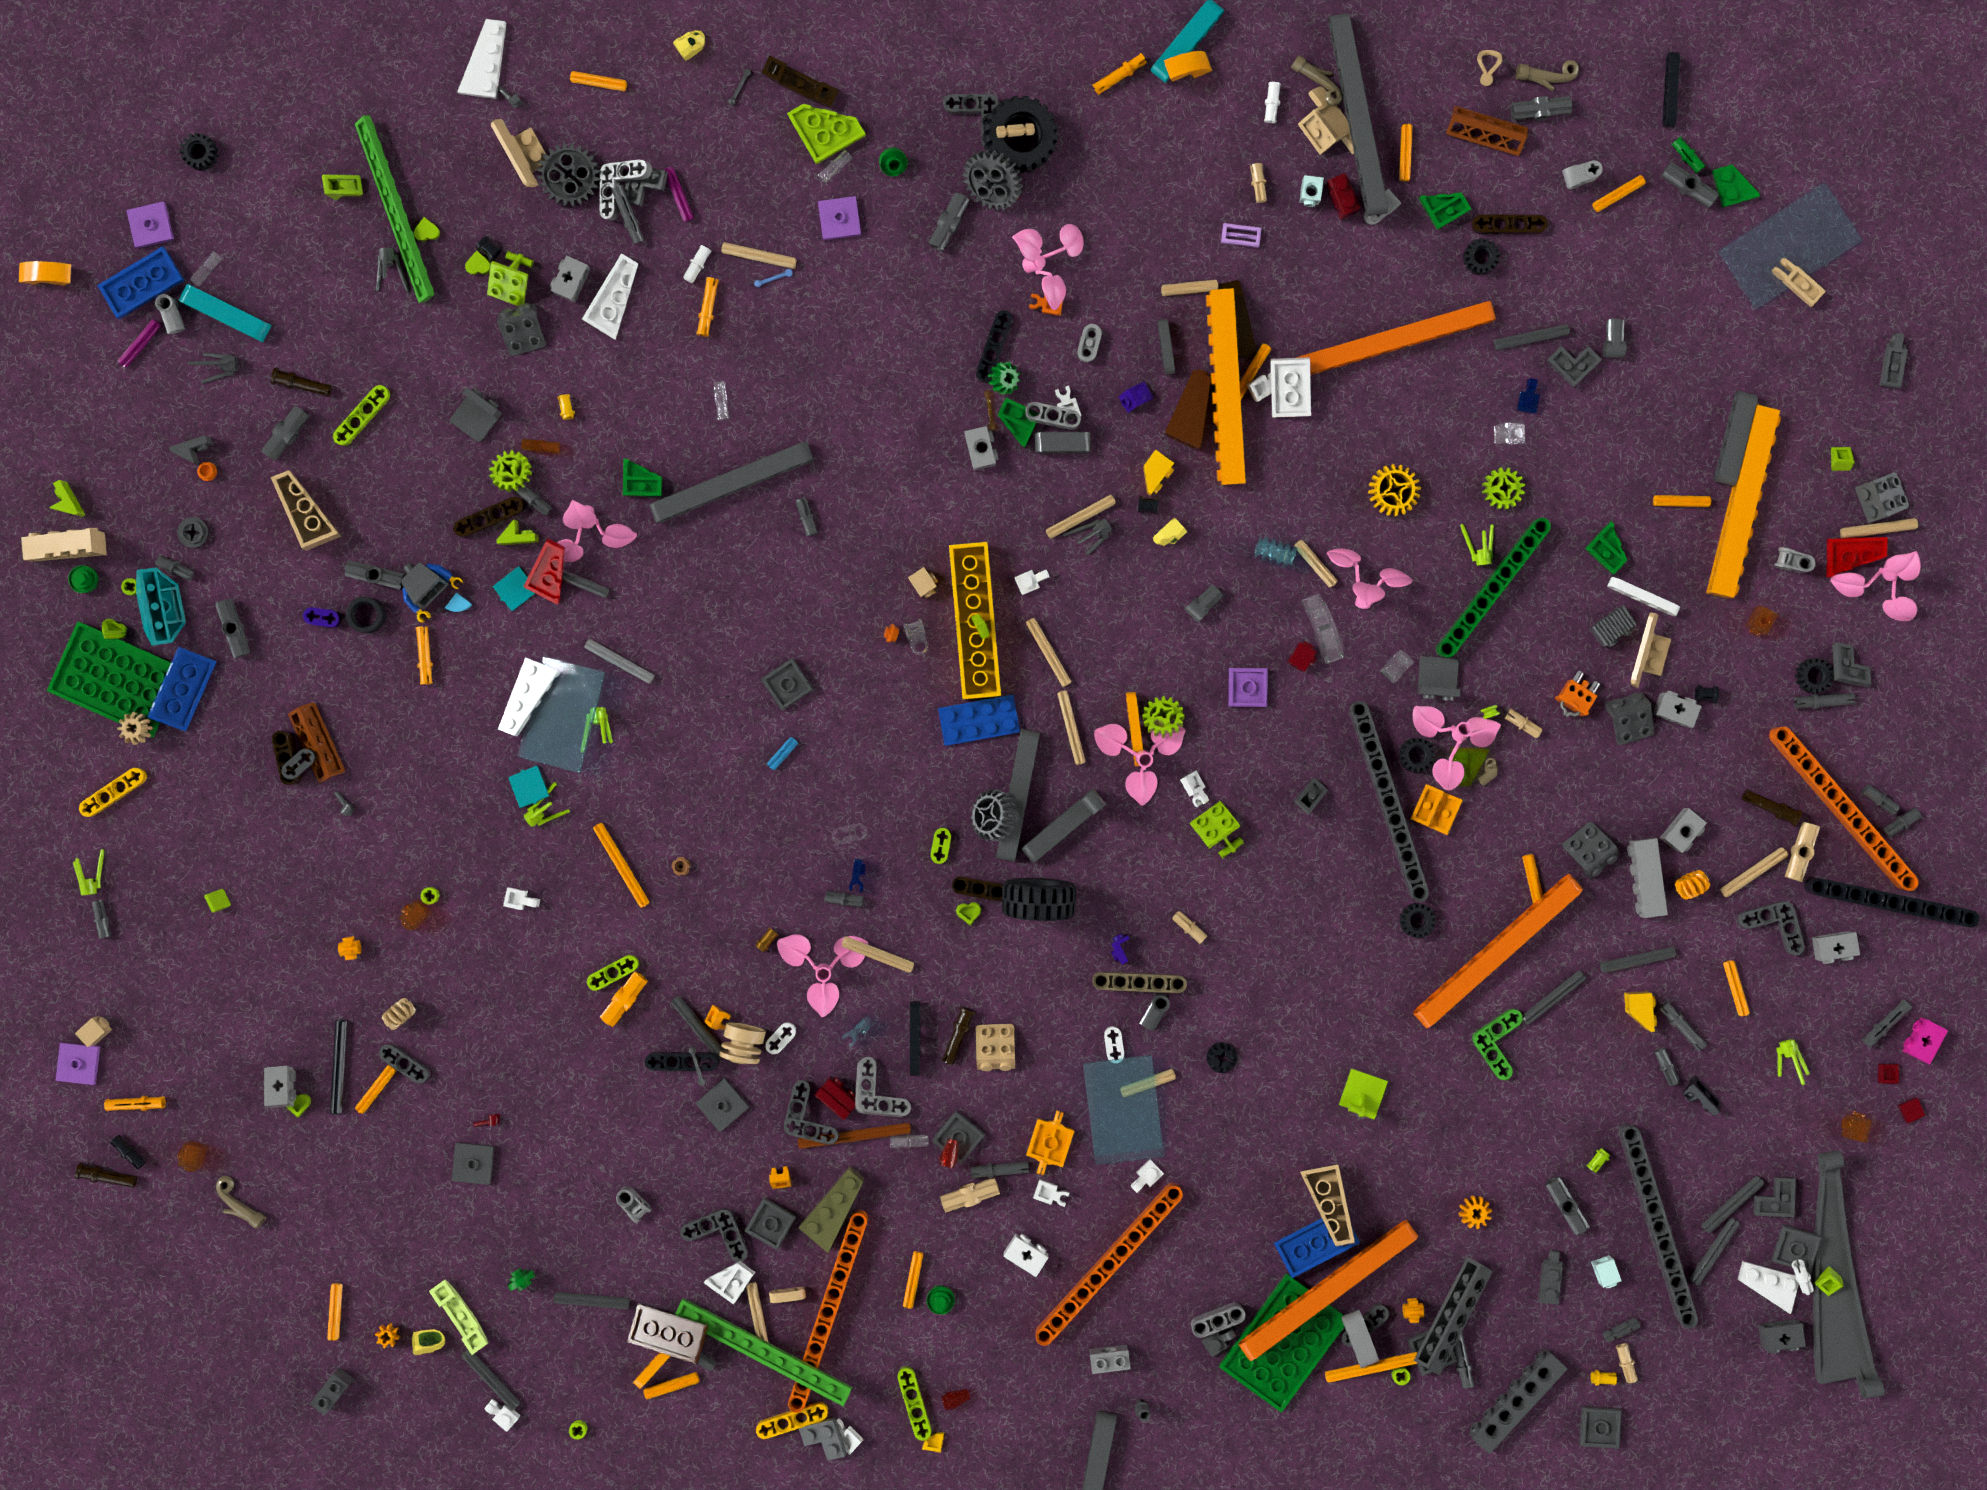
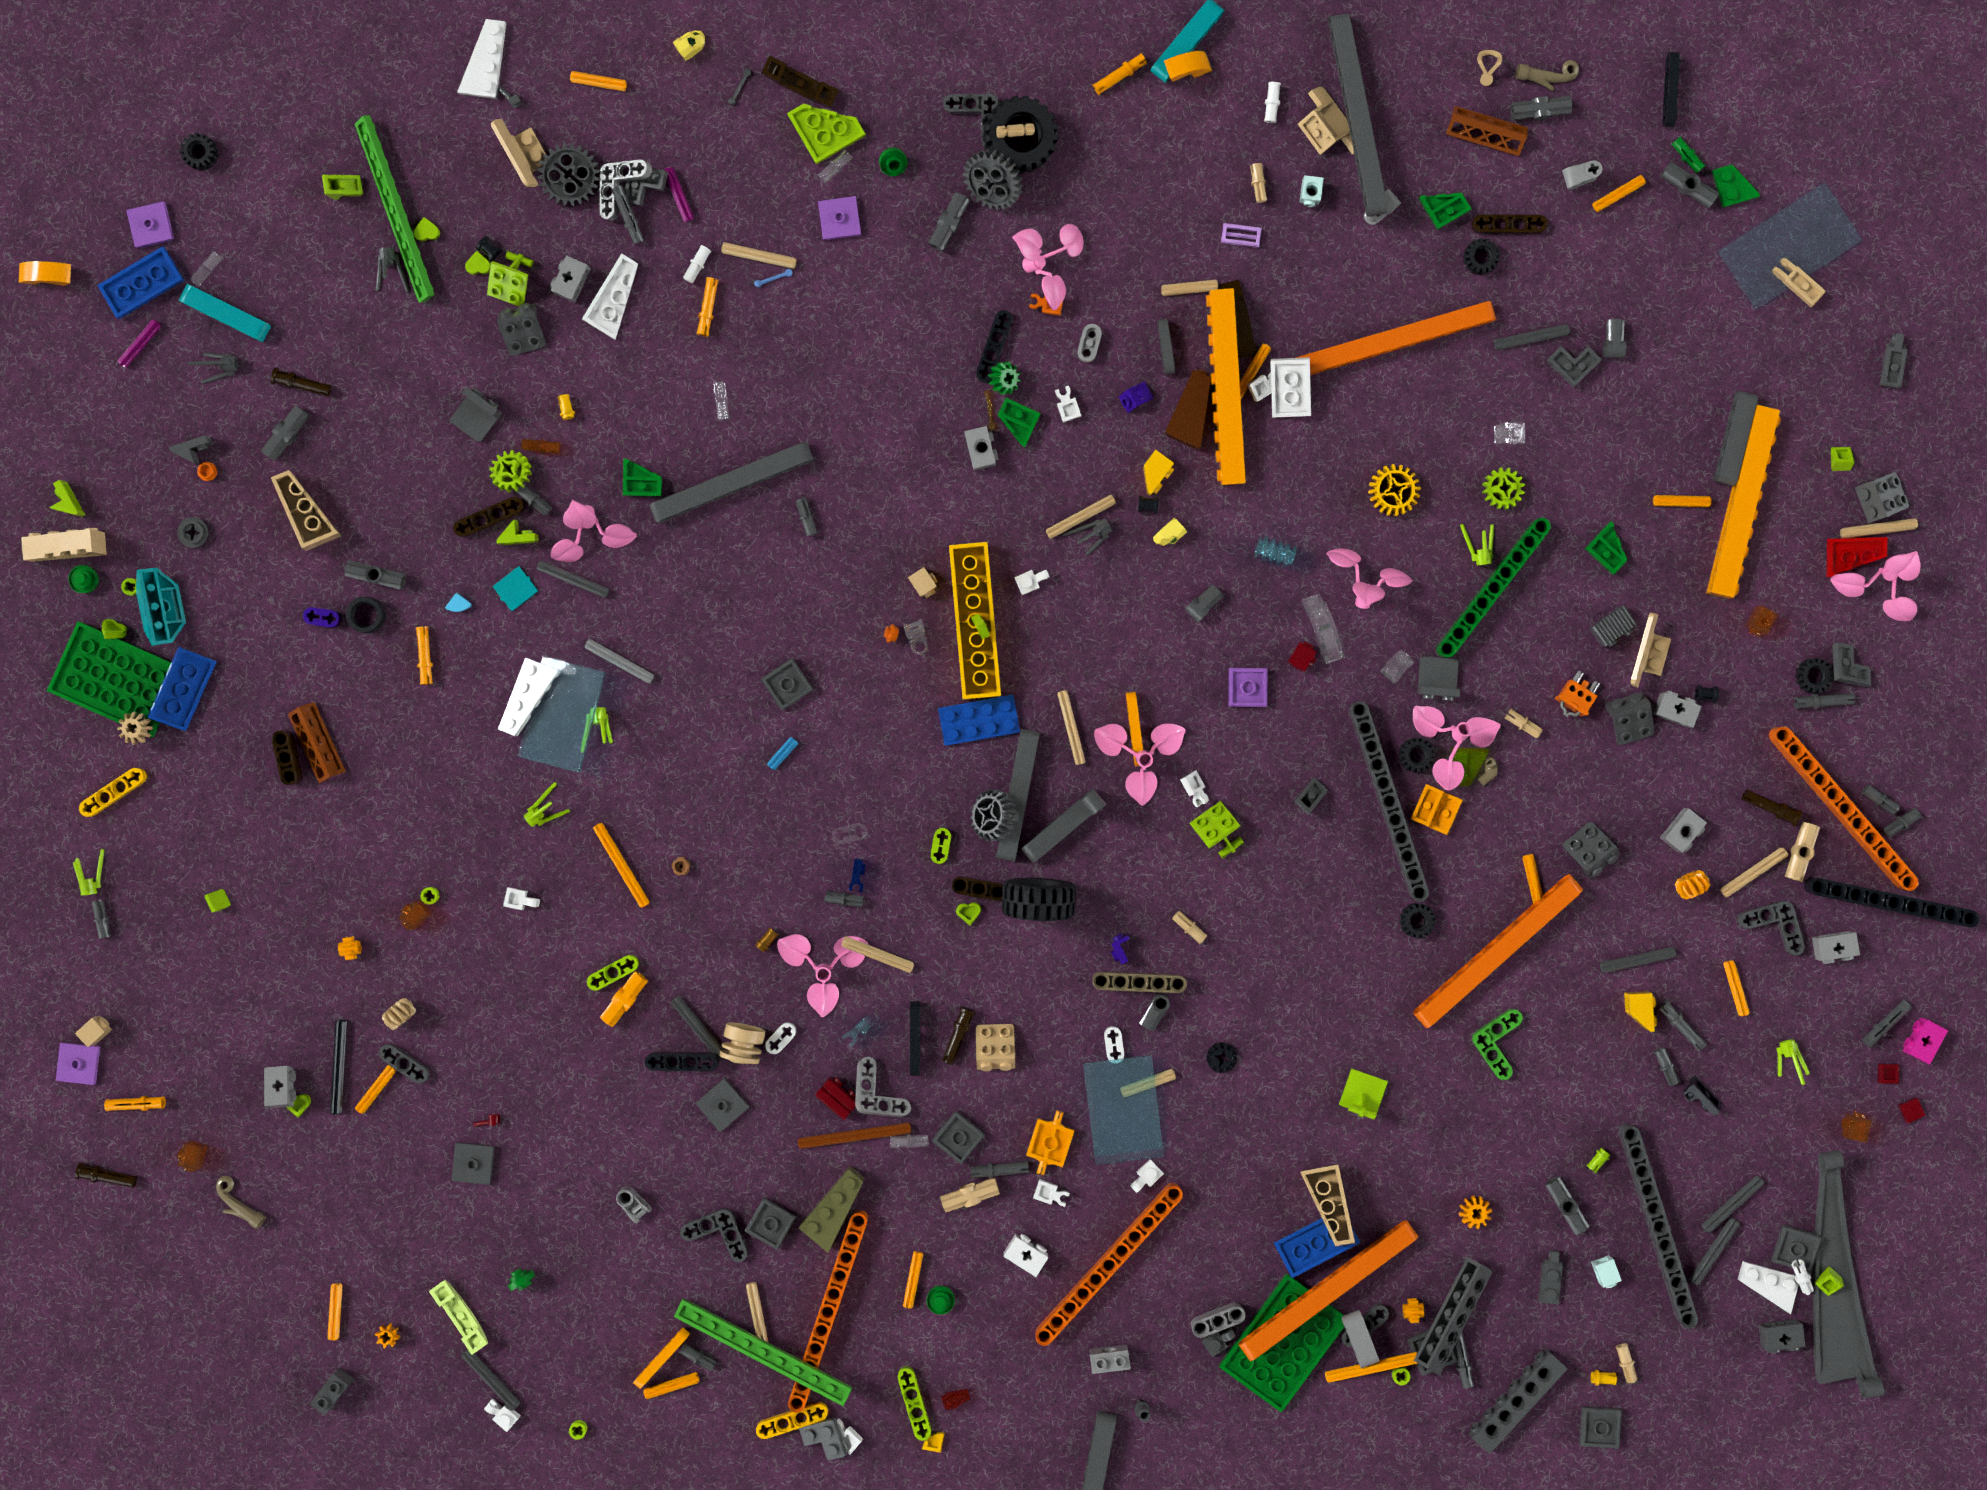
(128, 1152): black pin -> none
(171, 315): light grey piece -> none
(174, 567): dark grey axle -> none
(236, 640): dark grey piece -> none
(294, 760): dark grey beam -> none
(347, 808): dark grey hand -> none
(359, 413): lime beam -> none
(423, 585): dark grey torso -> none
(427, 1341): rock -> none
(528, 786): teal piece -> none
(547, 572): red wing -> none
(591, 1300): dark grey axle -> none
(667, 1333): tile -> none
(701, 1081): dark grey hinge -> none
(715, 1018): light orange tile -> none
(731, 1281): white wing -> none
(780, 1180): light orange tile -> none
(787, 1294): tan beam -> none
(799, 1118): dark grey beam -> none
(949, 1154): clear red cone -> none
(1045, 409): light grey beam -> none
(1048, 652): tan axle -> none
(1062, 442): dark grey beam -> none
(1157, 722): lime gear -> none
(1315, 563): tan axle -> none
(1320, 77): dark tan plant -> none
(1343, 196): dark red brick -> none
(1405, 152): light orange axle -> none
(1490, 711): lime bush -> none
(1528, 400): clear blue plate -> none
(1552, 998): dark grey axle -> none
(1621, 1330): dark grey axle -> none
(1643, 596): white beam -> none
(1647, 877): light grey brick -> none
(1781, 1203): dark grey plate -> none
(1790, 561): light grey piece -> none

